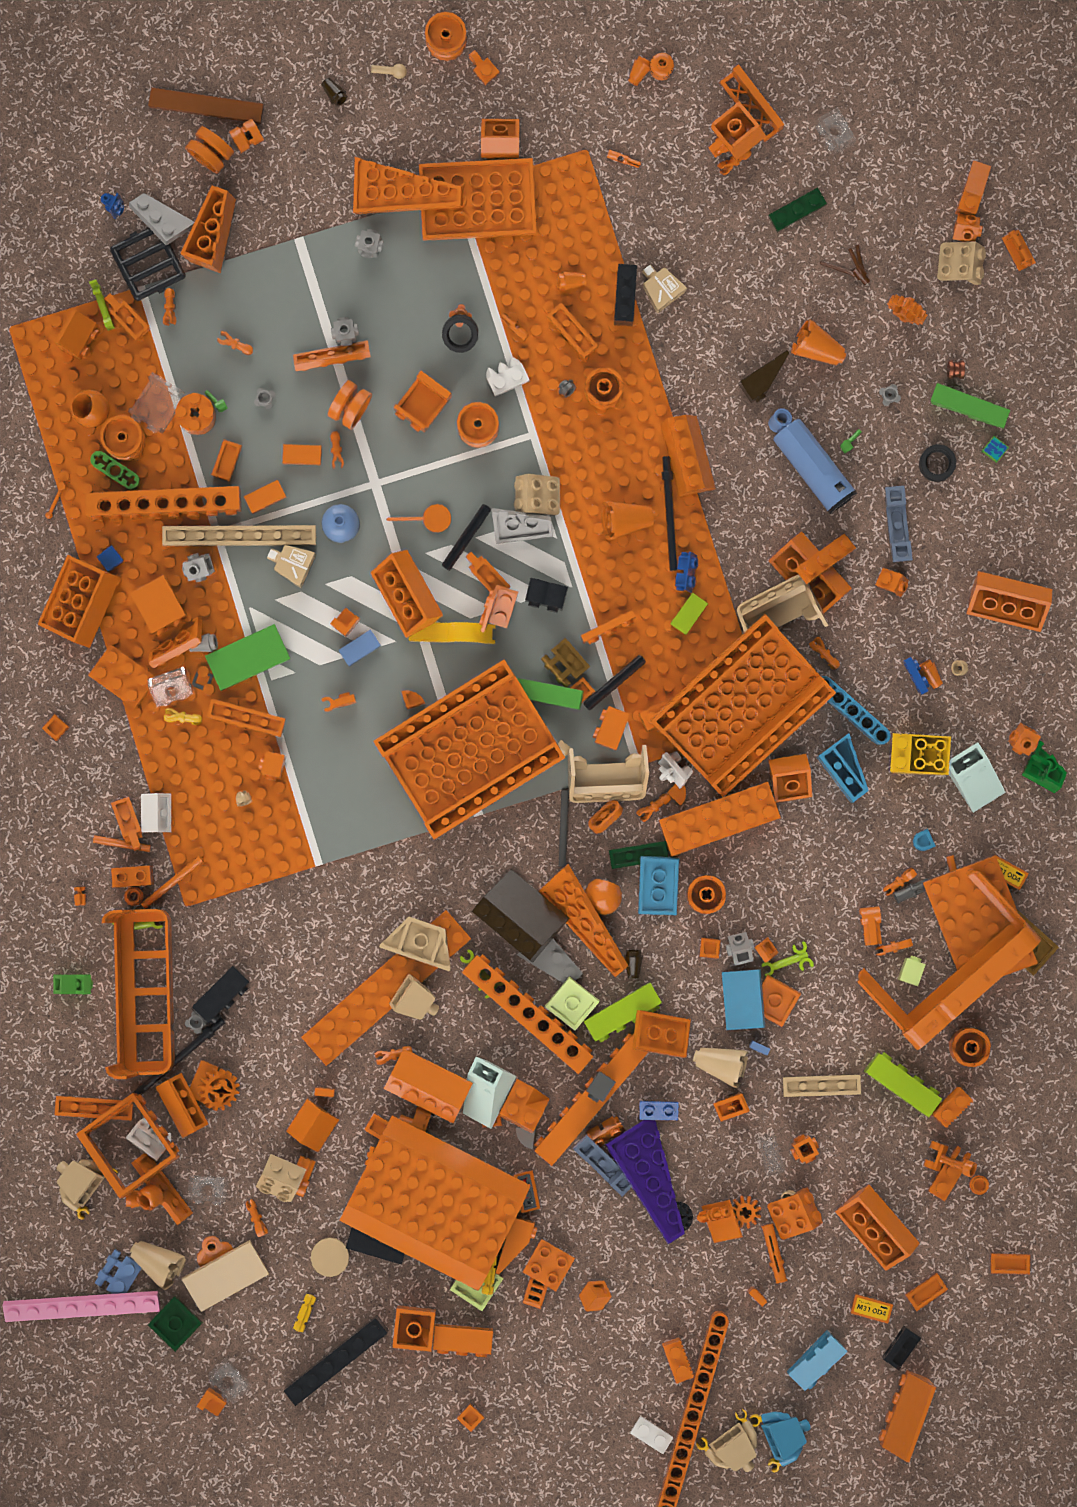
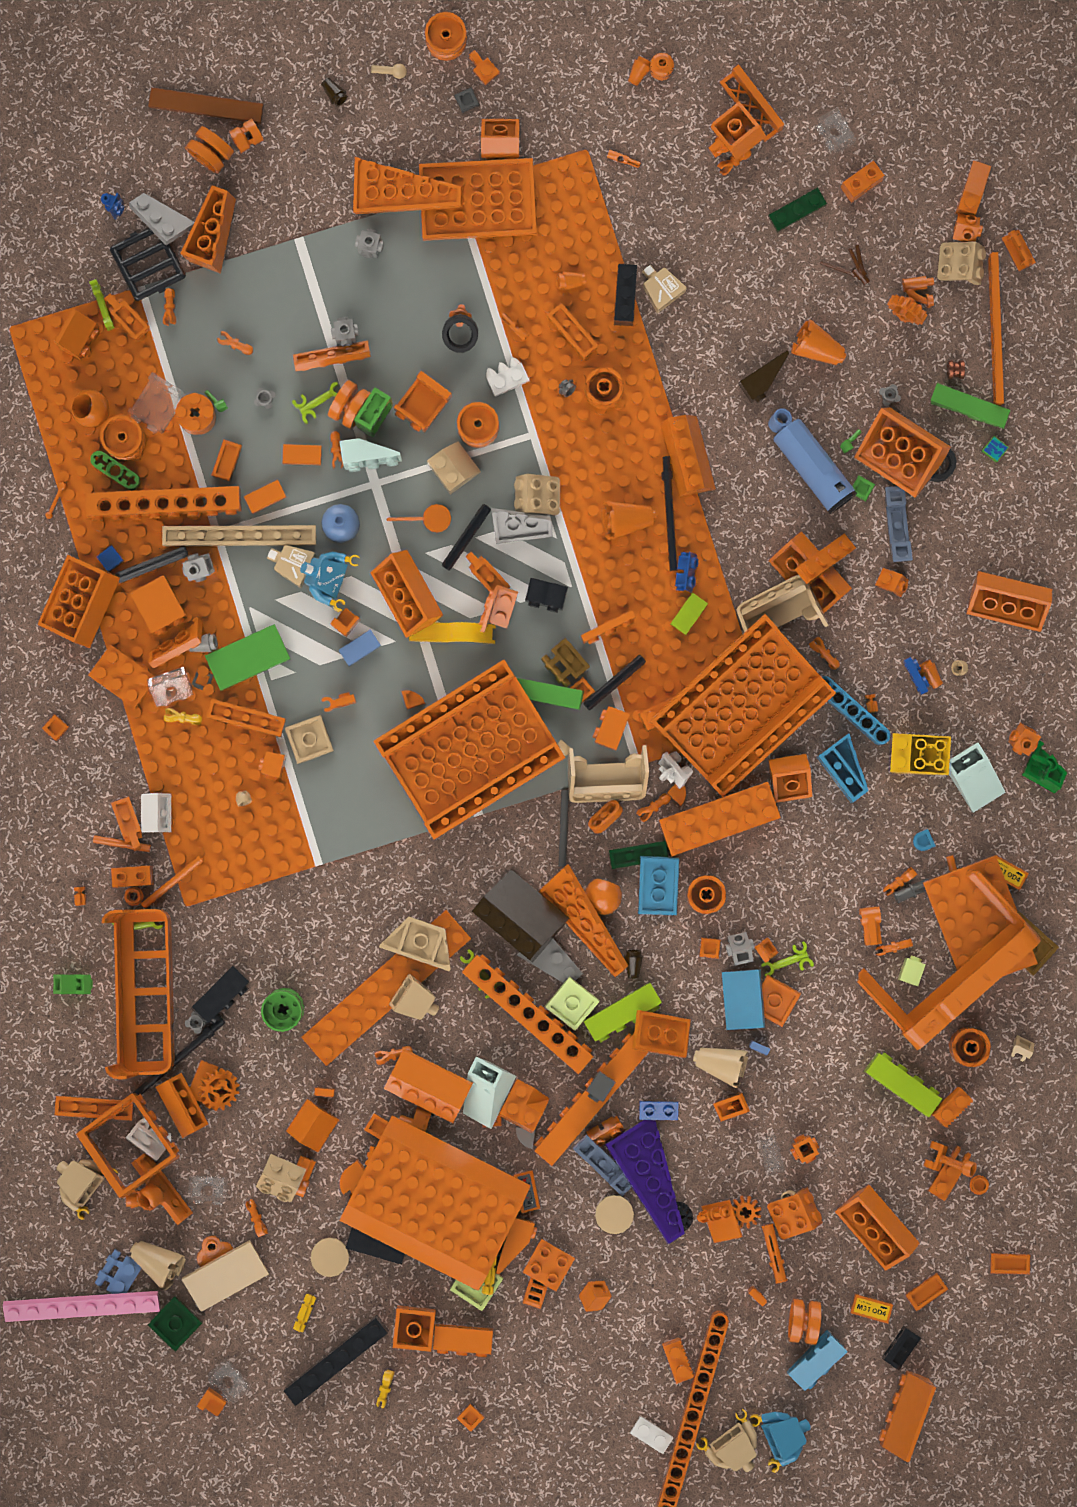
(152, 564): none -> black axle
(277, 1019): none -> bright green wheel
(306, 408): none -> lime bar
(309, 739): none -> tan tile
(326, 576): none -> dark azure torso
(351, 1177): none -> orange brick
(361, 453): none -> light aqua slope
(376, 406): none -> bright green window
(385, 1388): none -> yellow piece
(453, 467): none -> tan slope
(466, 100): none -> dark grey tile
(614, 1214): none -> tan tile
(804, 1321): none -> orange wheel
(821, 1085): tan plate -> none
(862, 181): none -> orange brick
(863, 487): none -> bright green tile
(872, 706): none -> orange piece
(901, 451): none -> orange slope
(911, 285): none -> orange plant
(995, 323): none -> orange tile
(1022, 1047): none -> tan tile

